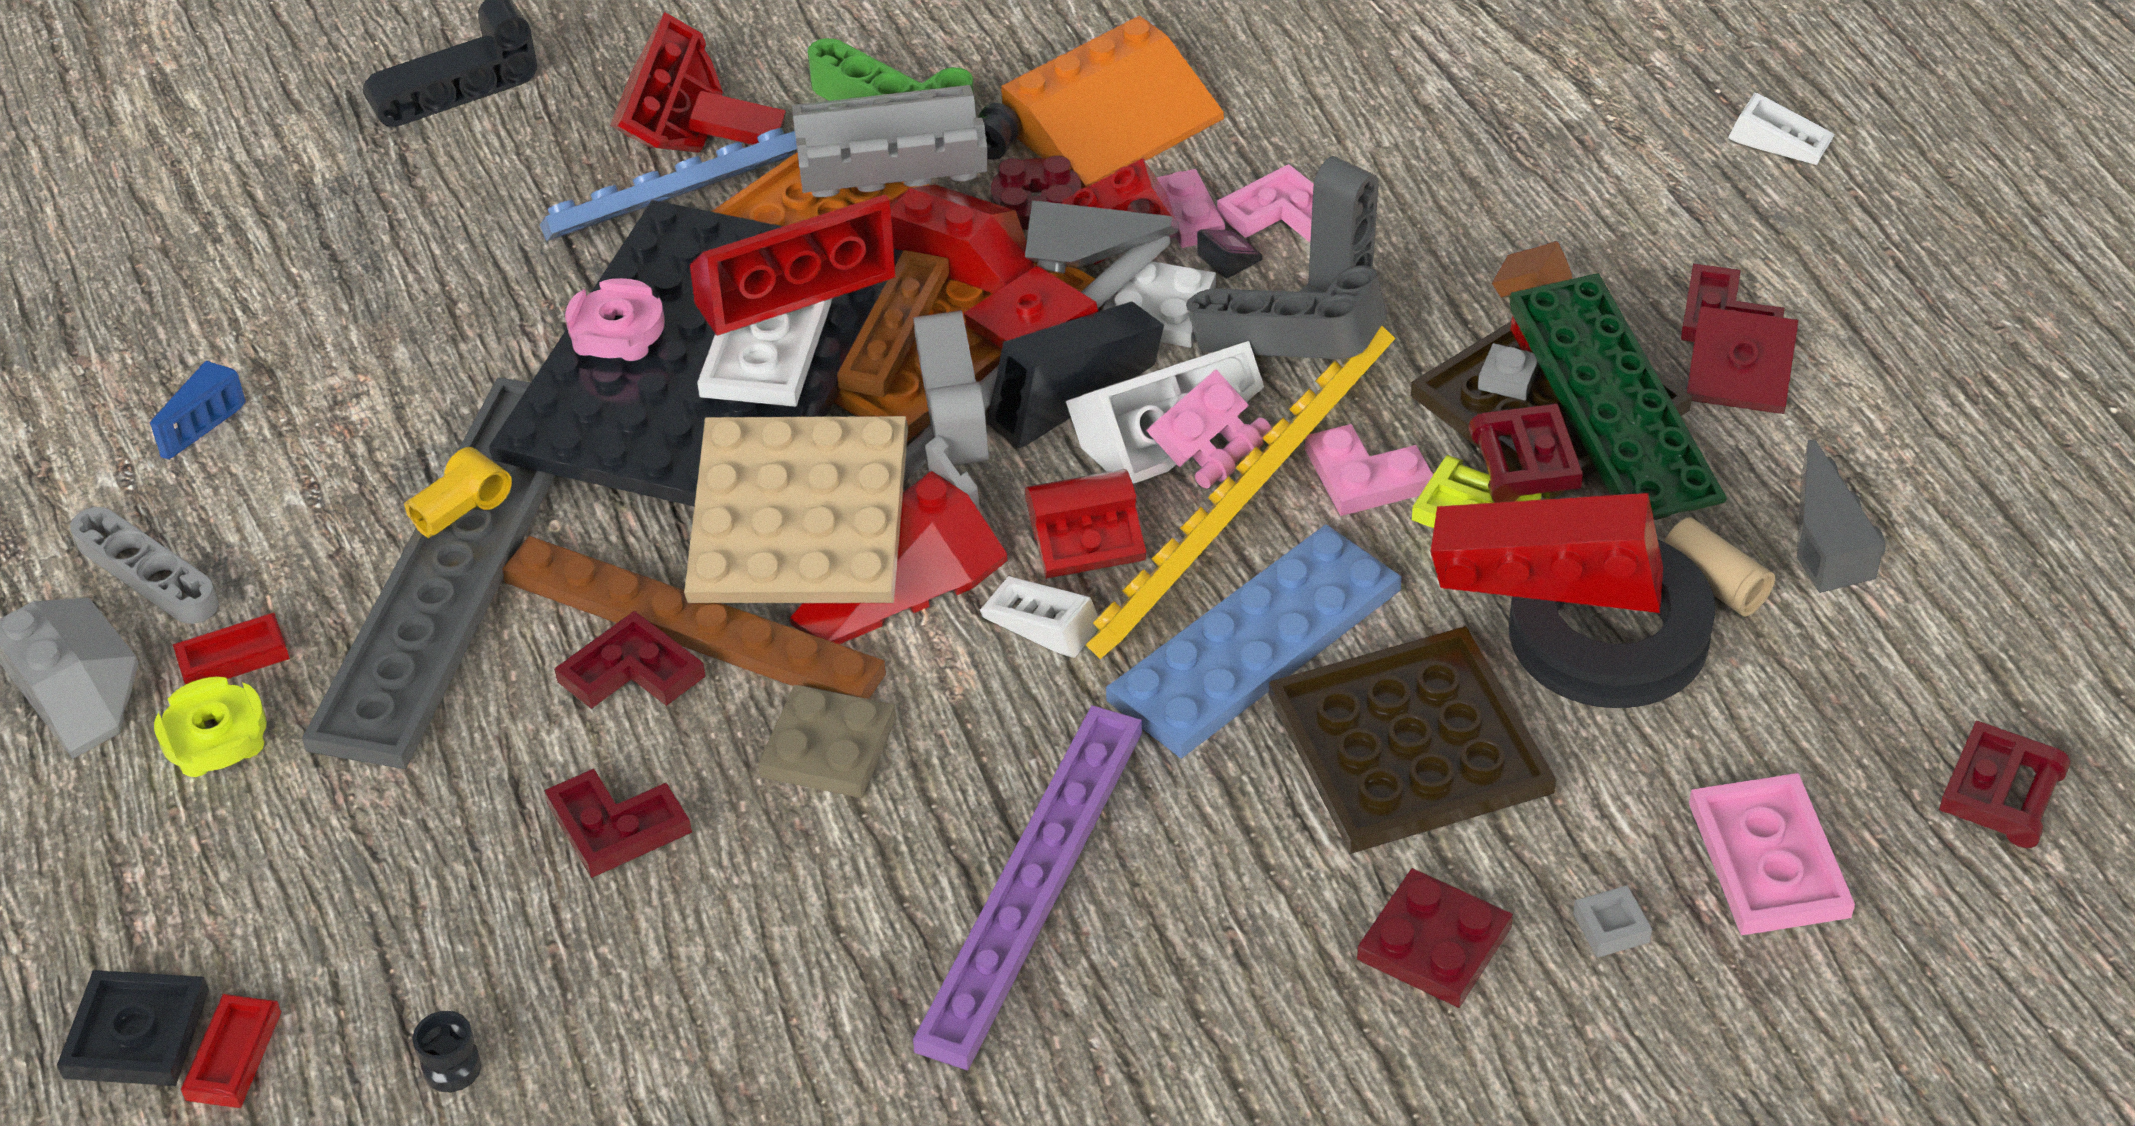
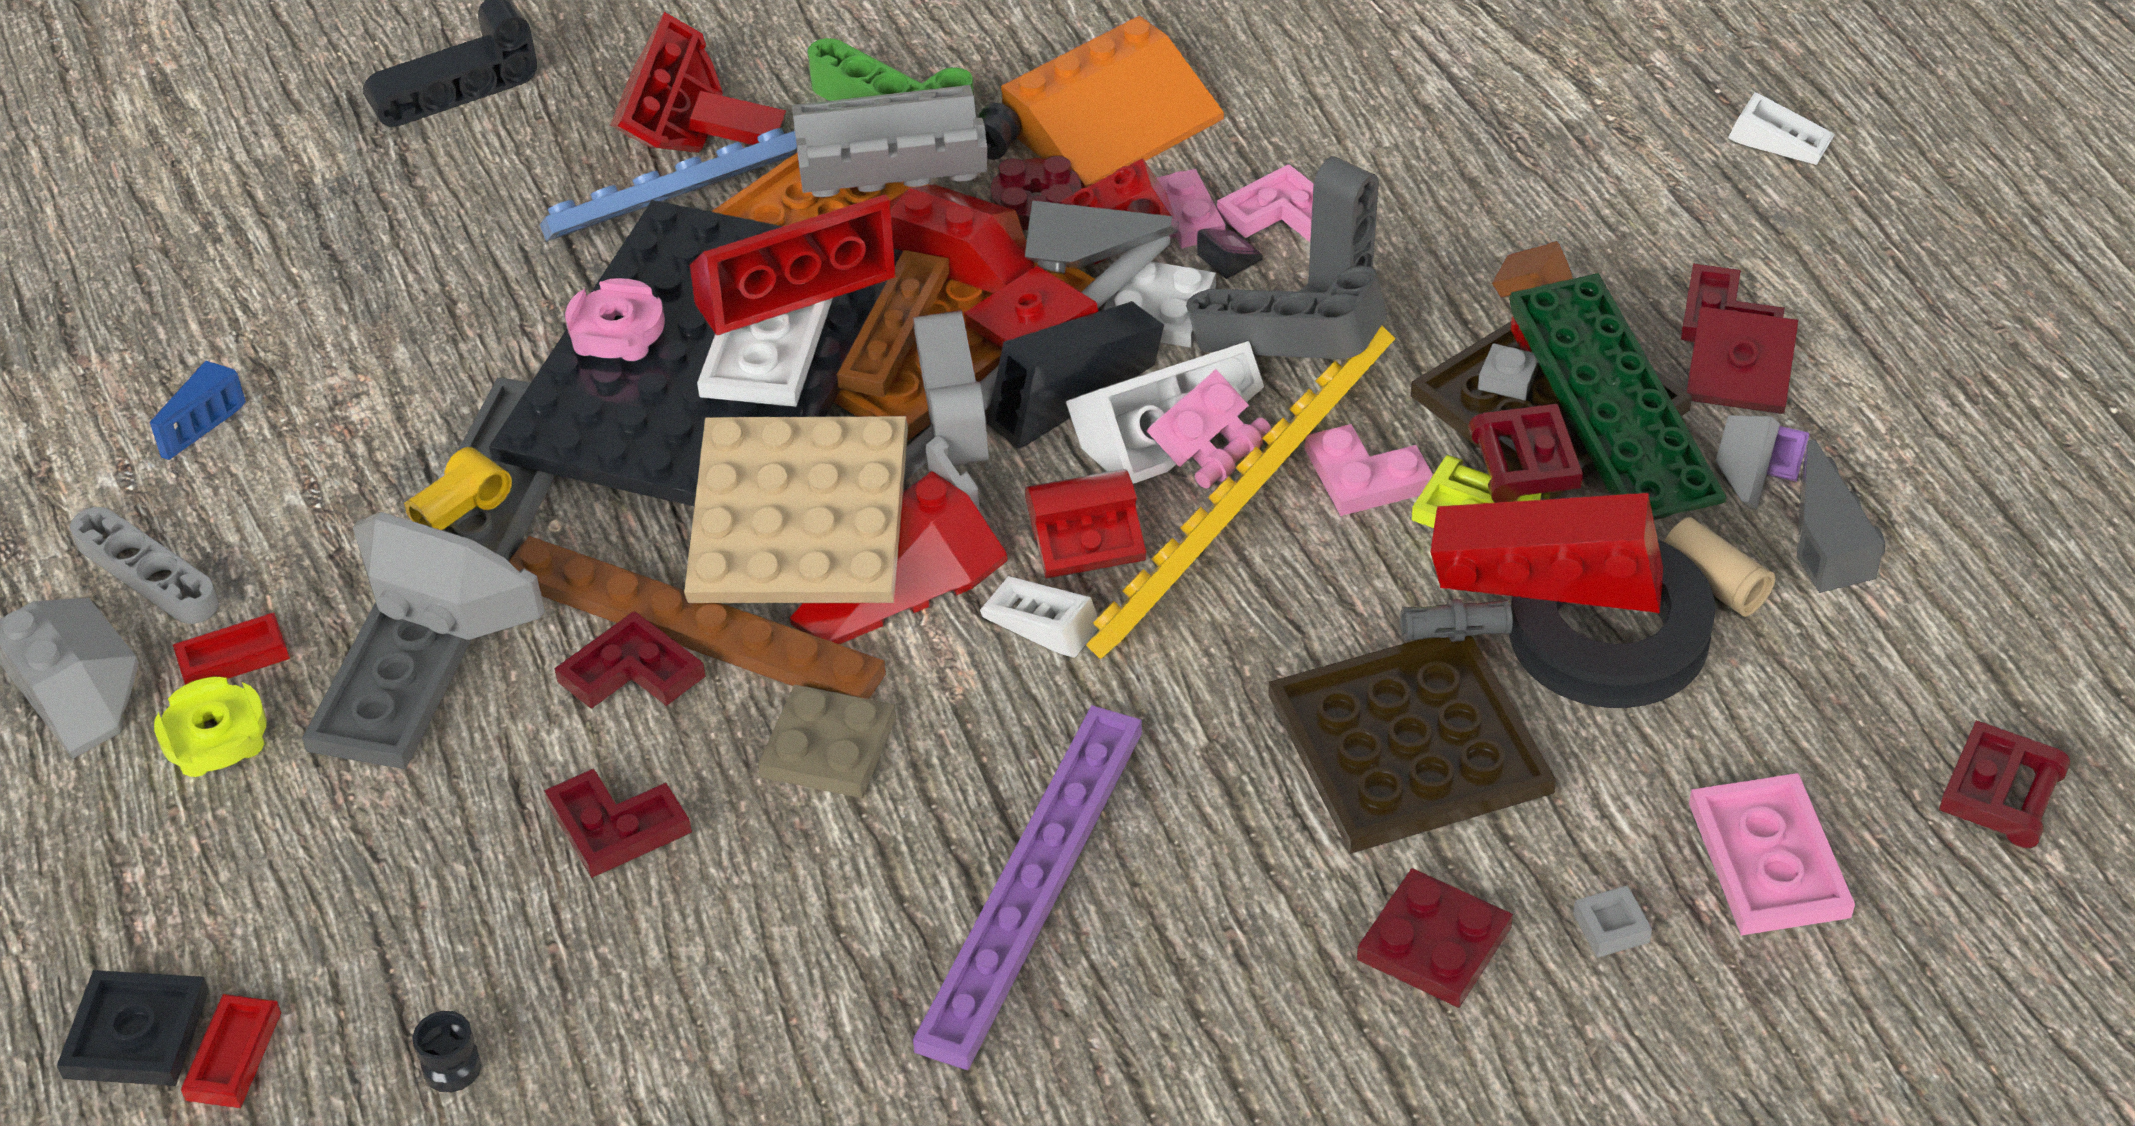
(443, 579): none -> light grey wedge
(1253, 638): medium blue plate -> none
(1456, 620): none -> dark grey pin
(1747, 454): none -> light grey tile
(1788, 453): none -> medium lavender slope

